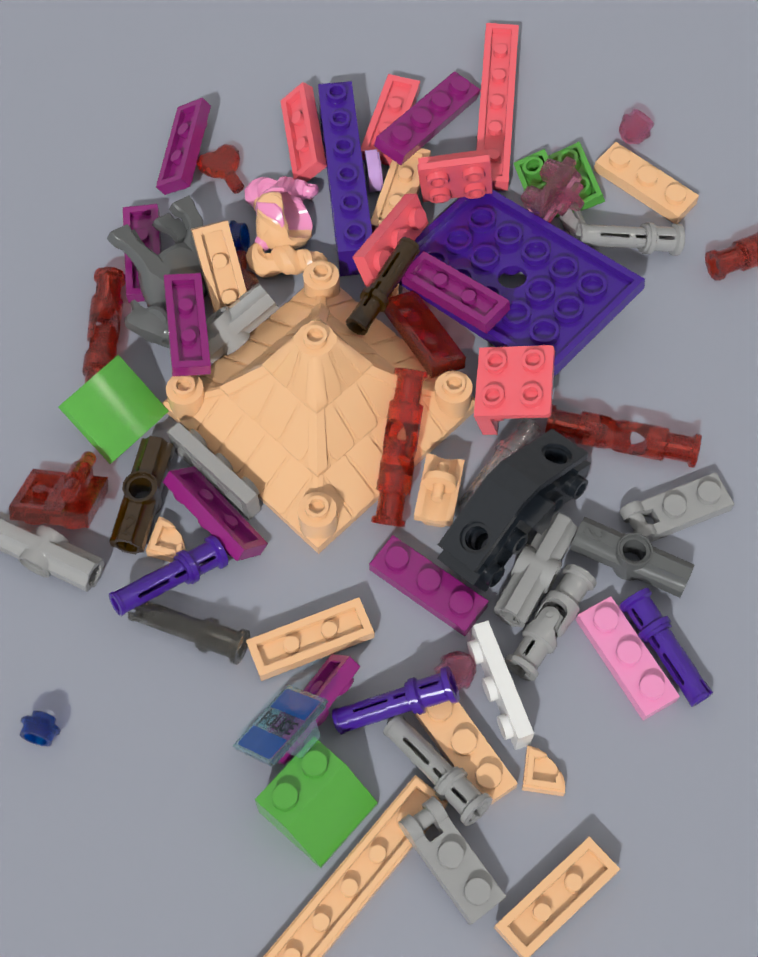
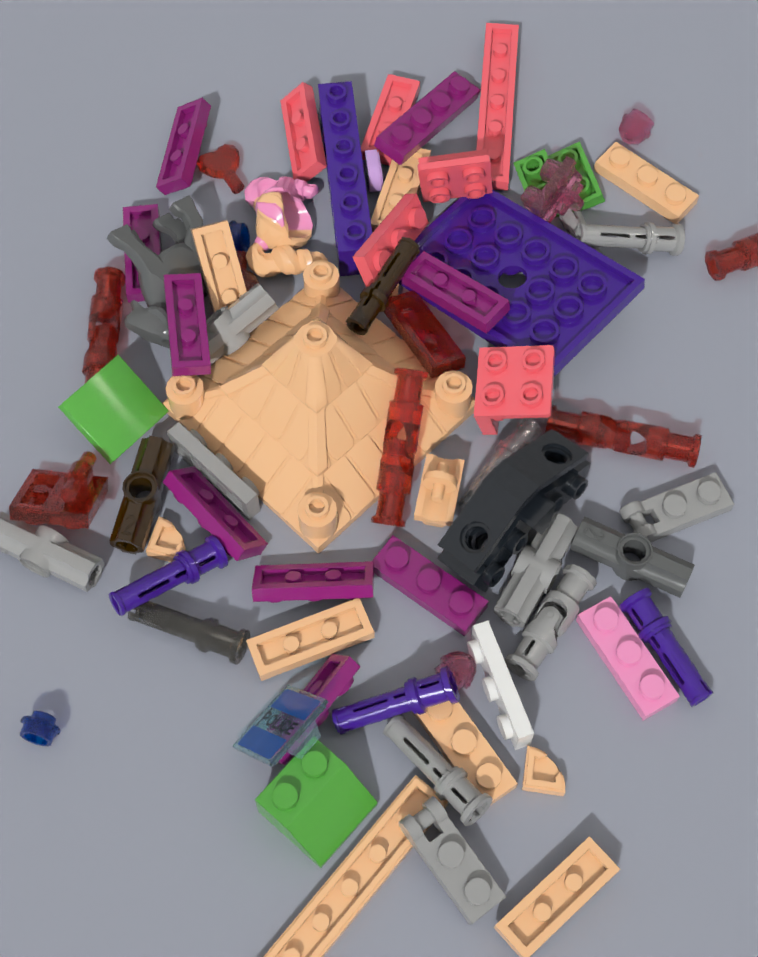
(313, 581): none -> magenta plate

